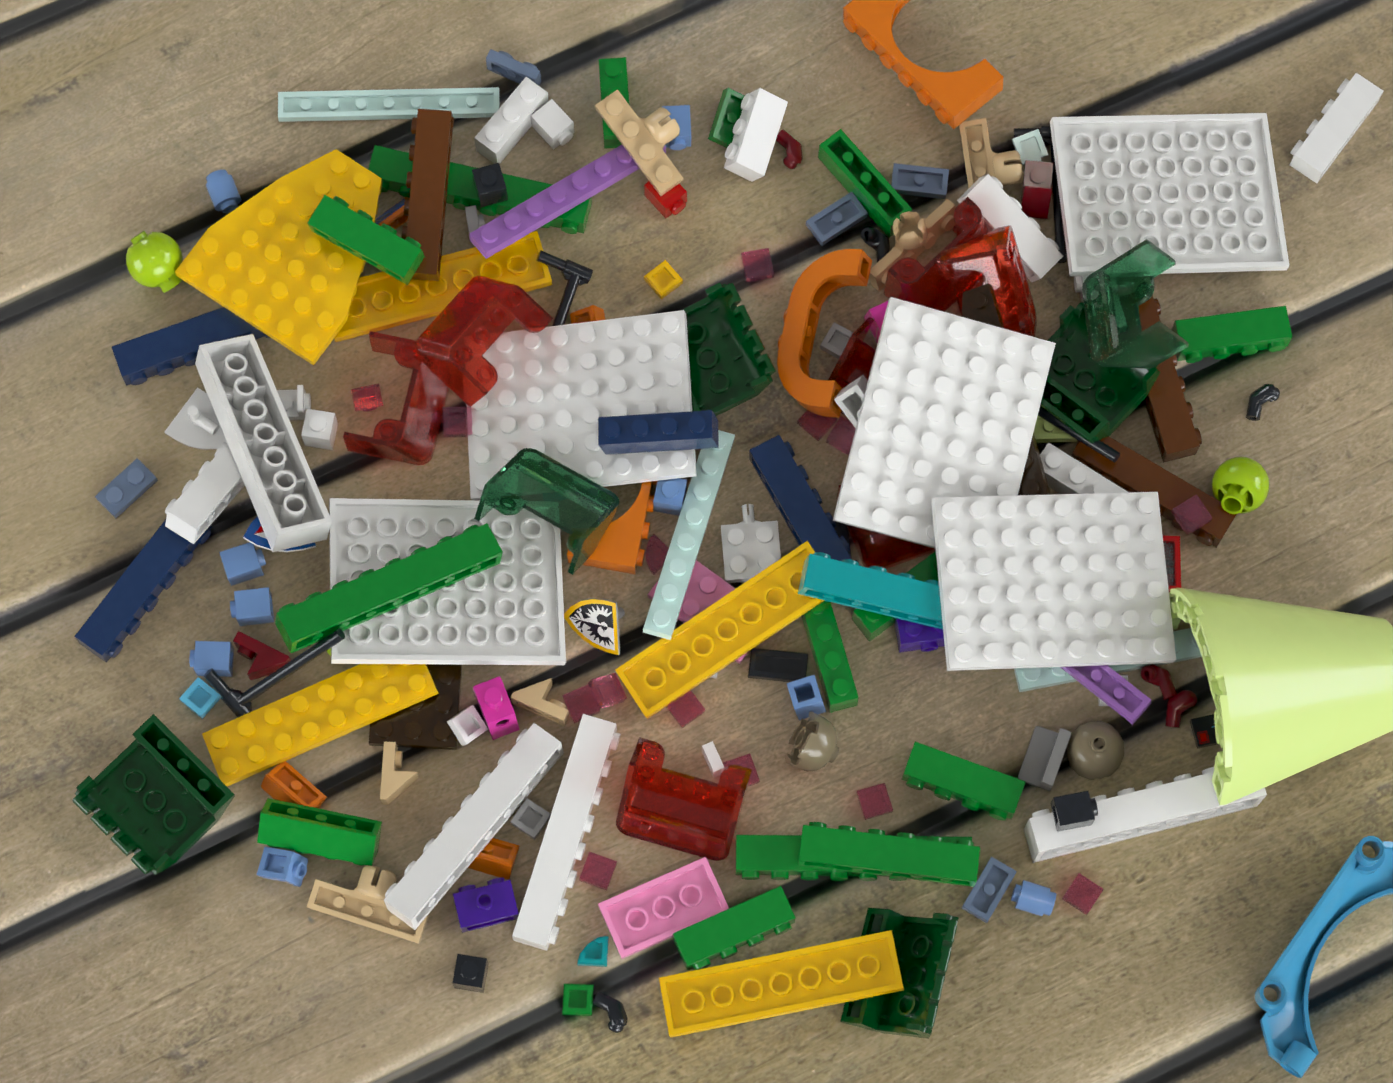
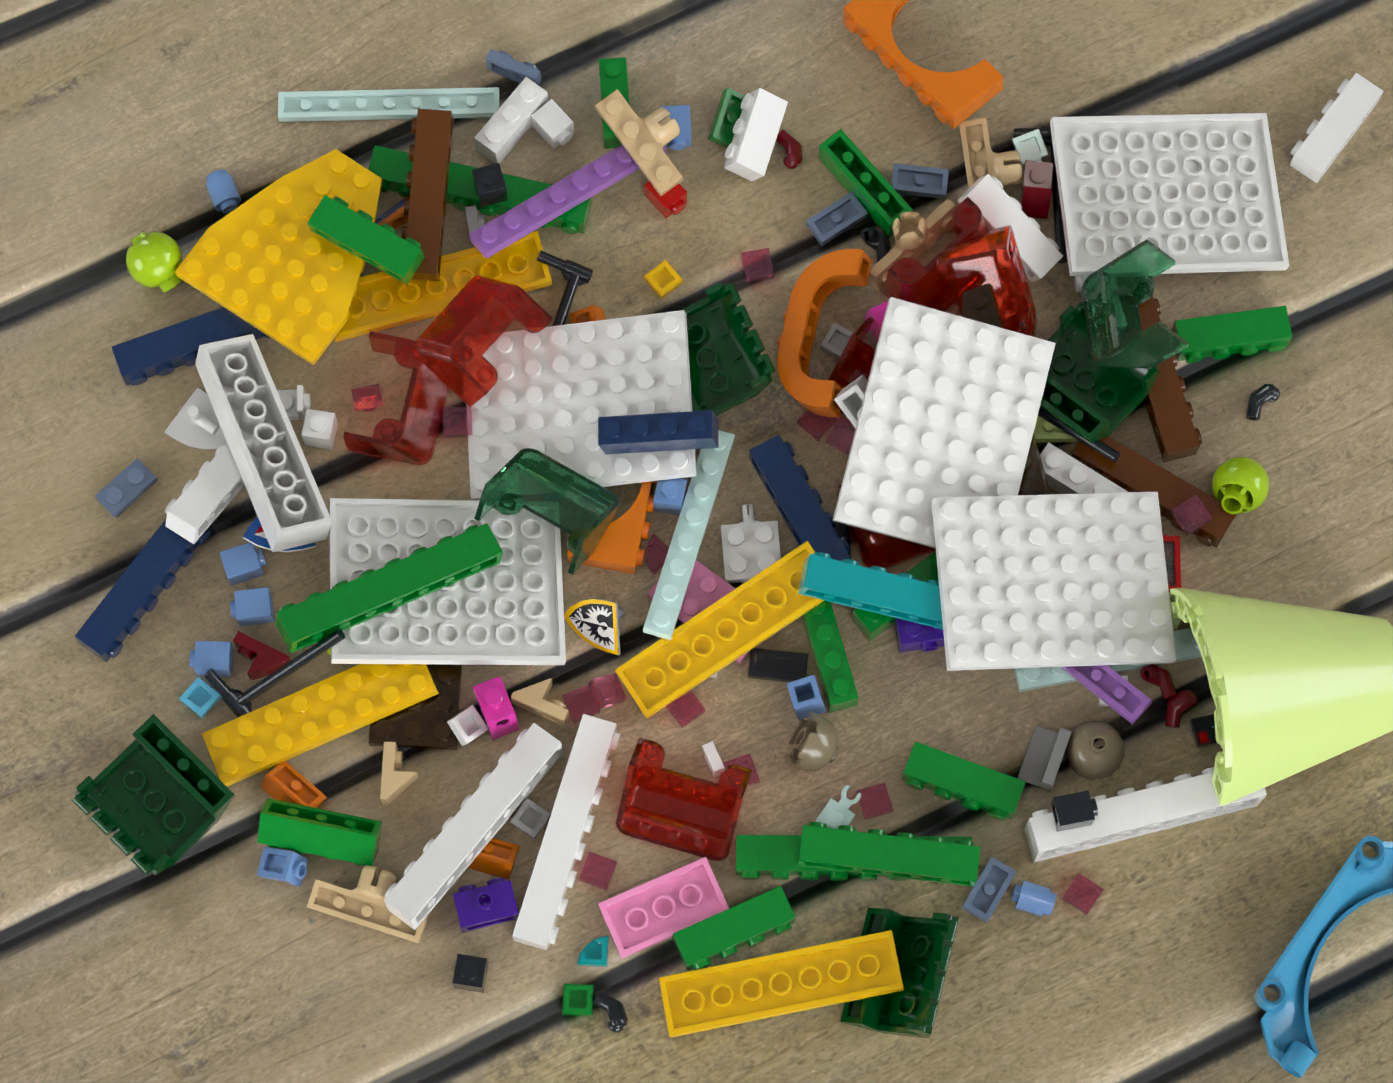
(837, 812): none -> light aqua plate

